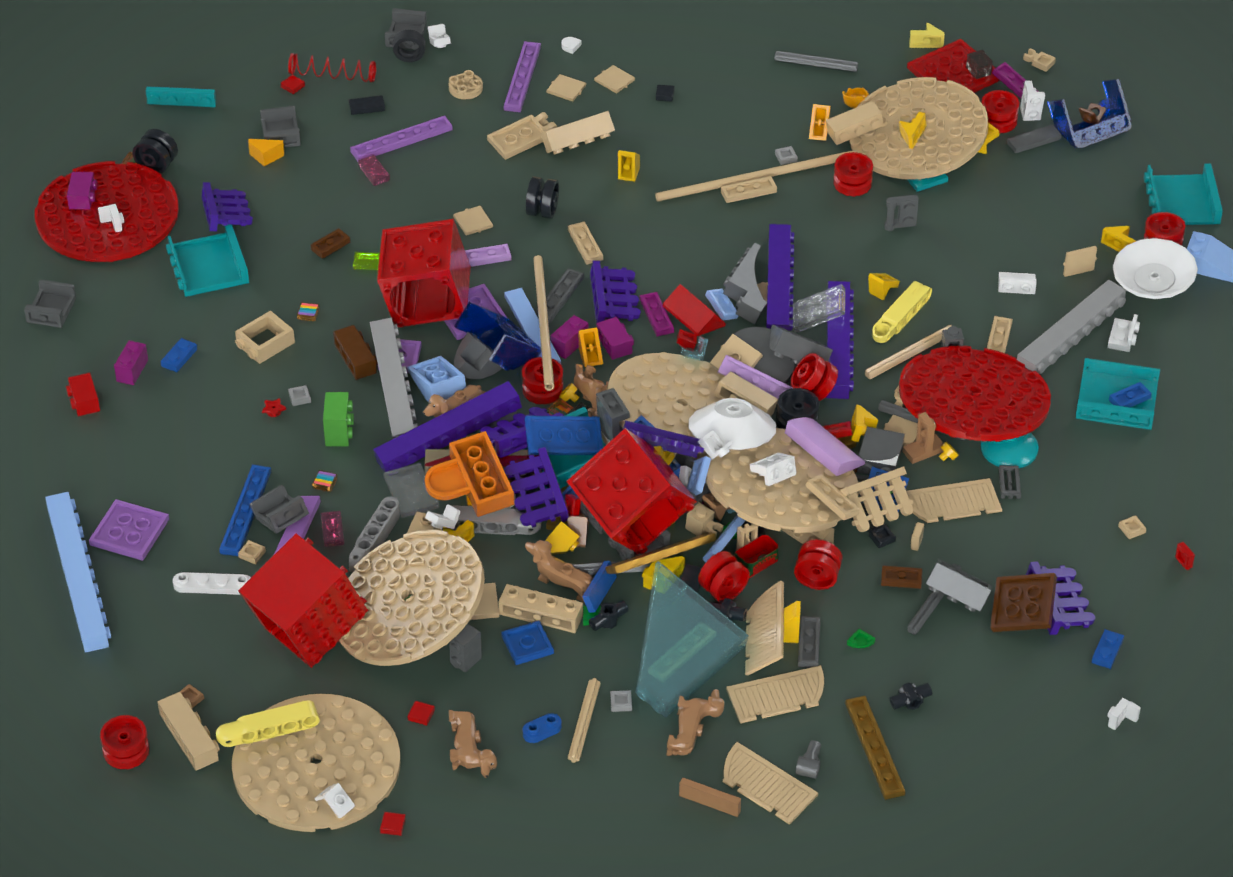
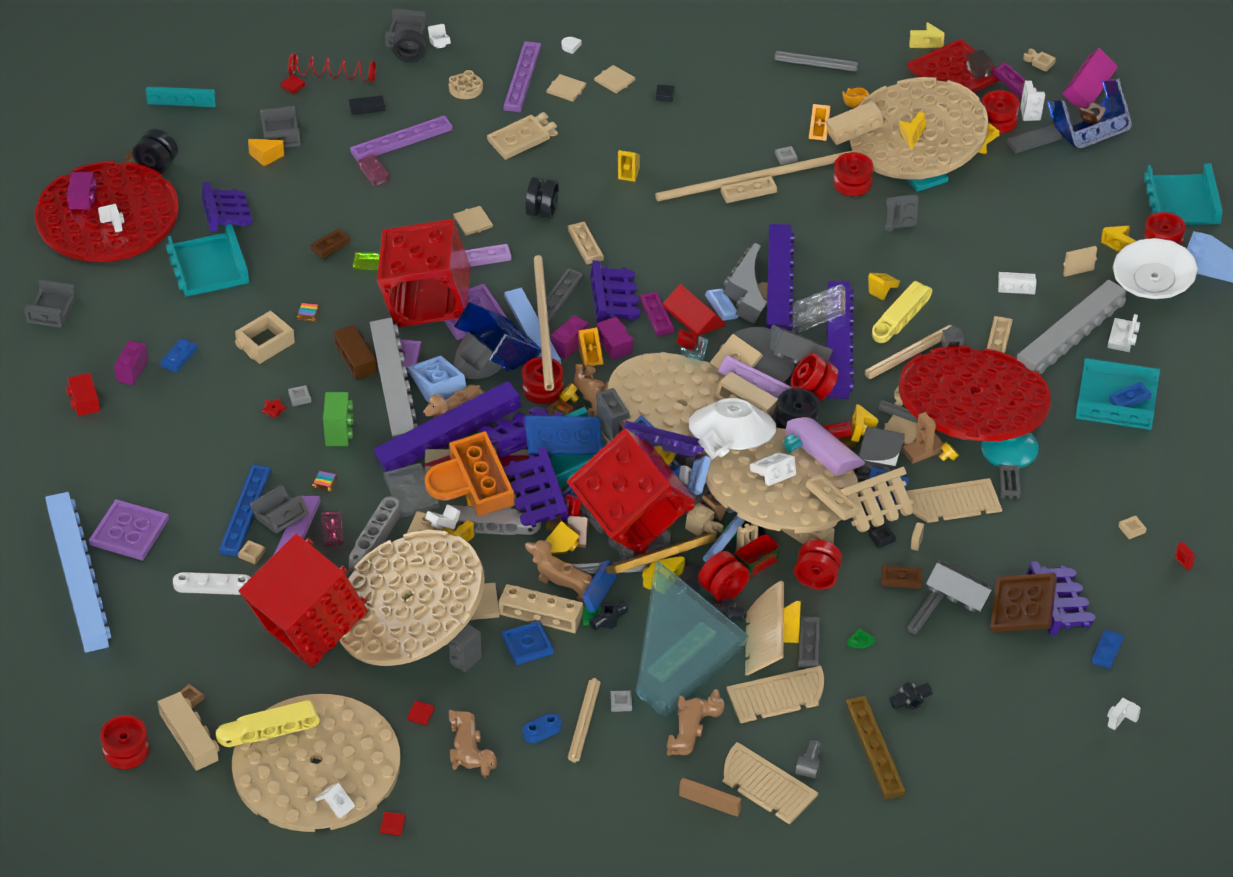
(576, 132): tan brick -> none
(791, 443): none -> teal plate
(1088, 80): none -> dark pink brick

